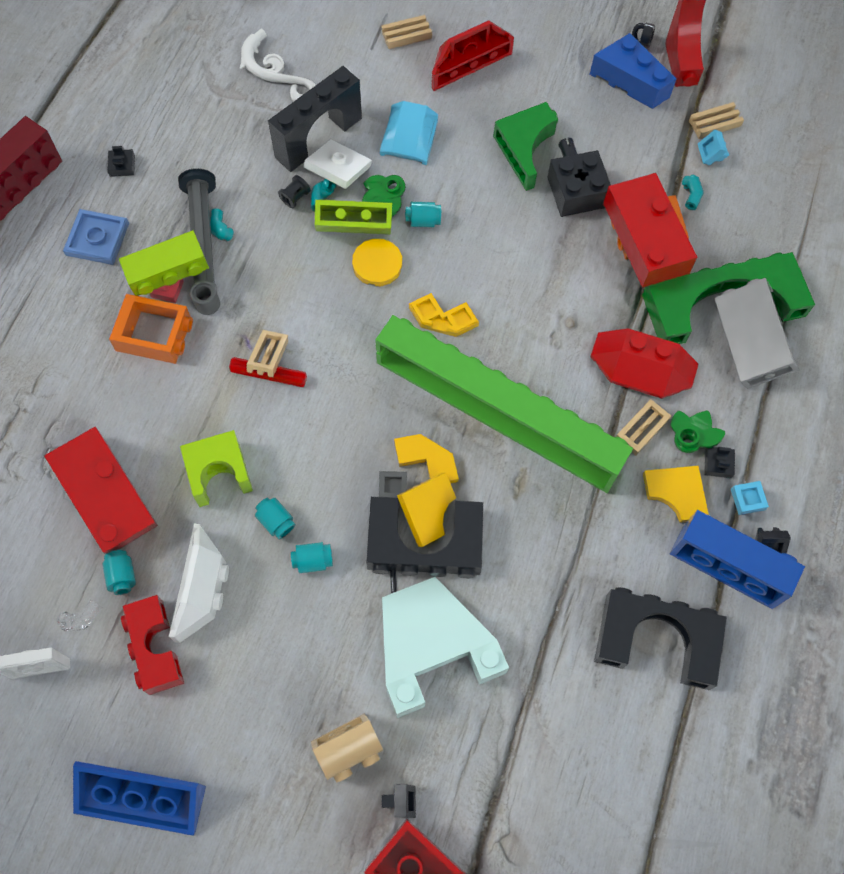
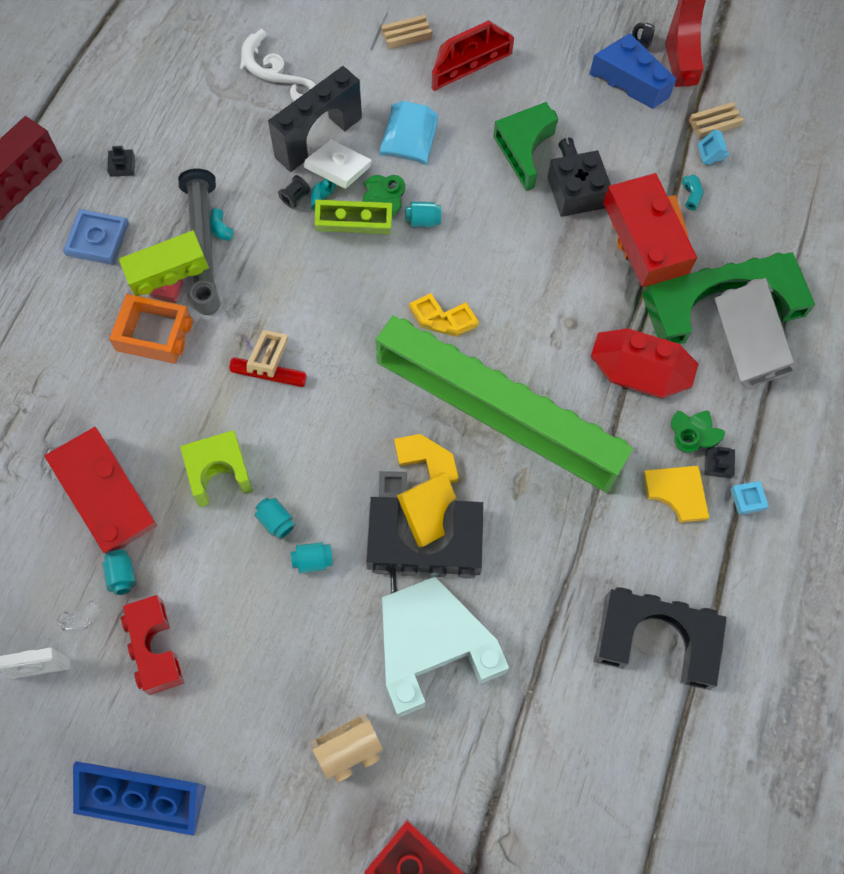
(199, 587): white wedge -> none
(377, 262): yellow tile -> none
(402, 801): black tile -> none
(657, 411): tan tile -> none
(737, 560): blue brick -> none
(774, 539): black tile -> none

